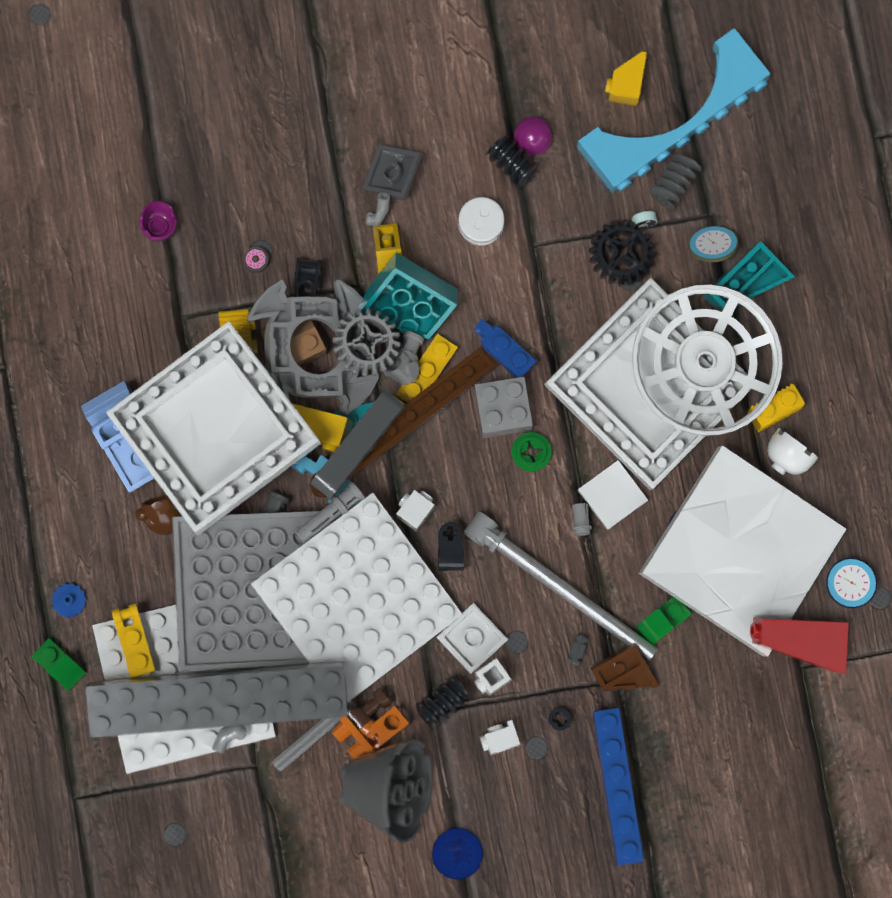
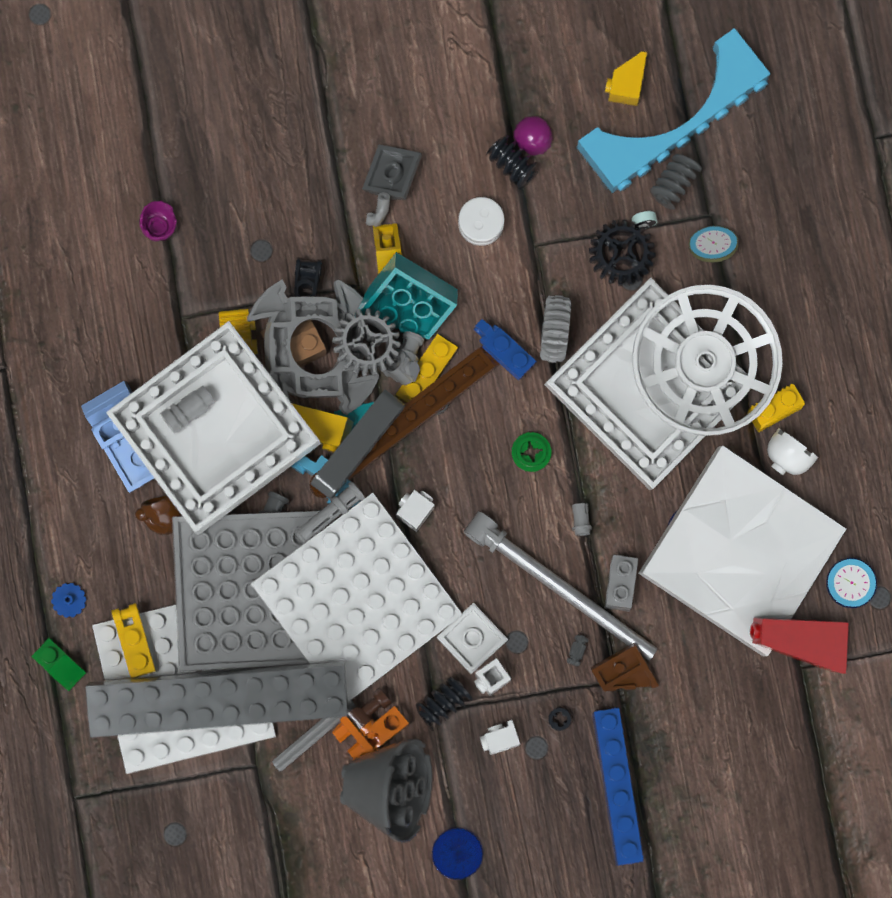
(189, 407): none -> light grey axle
(226, 734): light grey arm -> none
(255, 260): tile -> none
(450, 552): black piece -> none
(503, 407): light grey brick -> none
(555, 329): none -> light grey gear
(612, 495): white tile -> none
(621, 583): none -> light grey brick
(663, 620): green slope -> none
(751, 275): teal wedge -> none

